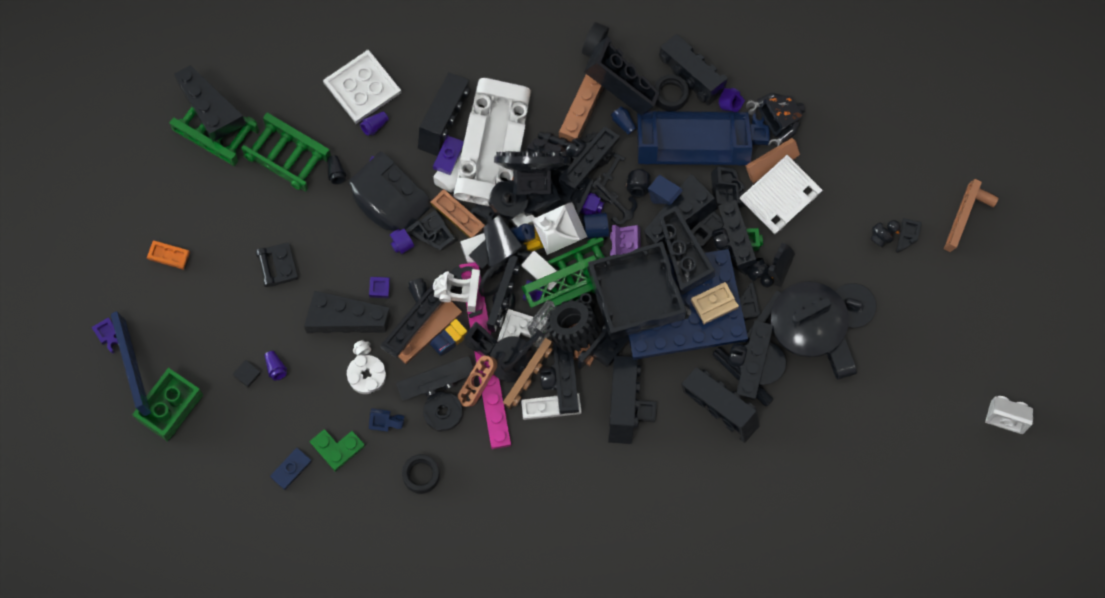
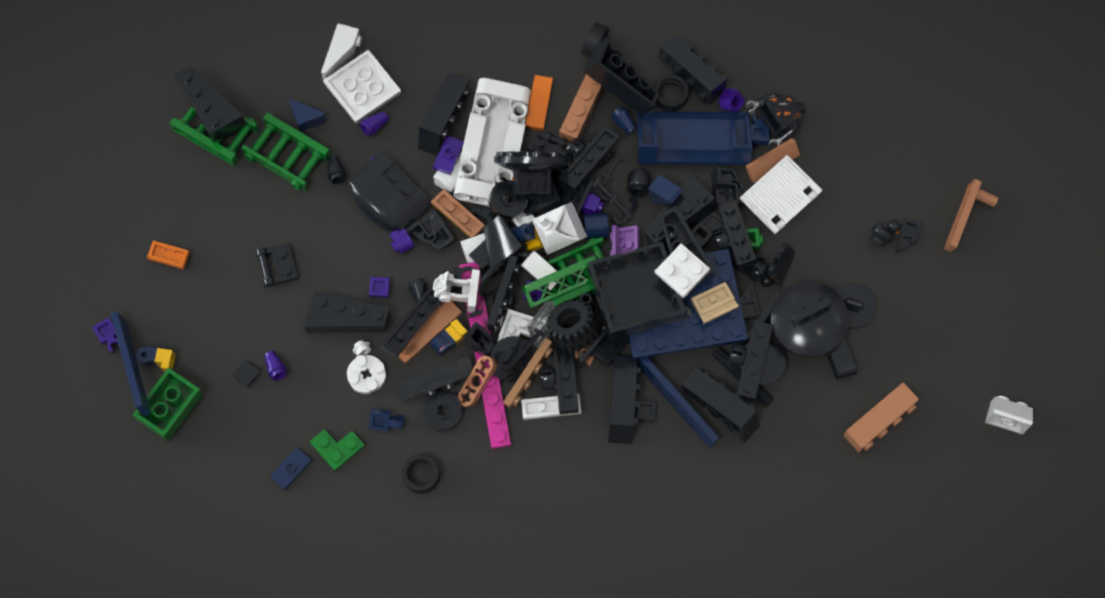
(156, 356): none -> leg
(306, 116): none -> dark blue slope
(342, 47): none -> white slope
(539, 103): none -> orange tile
(678, 402): none -> dark blue tile
(682, 270): none -> white plate
(881, 417): none -> nougat brick

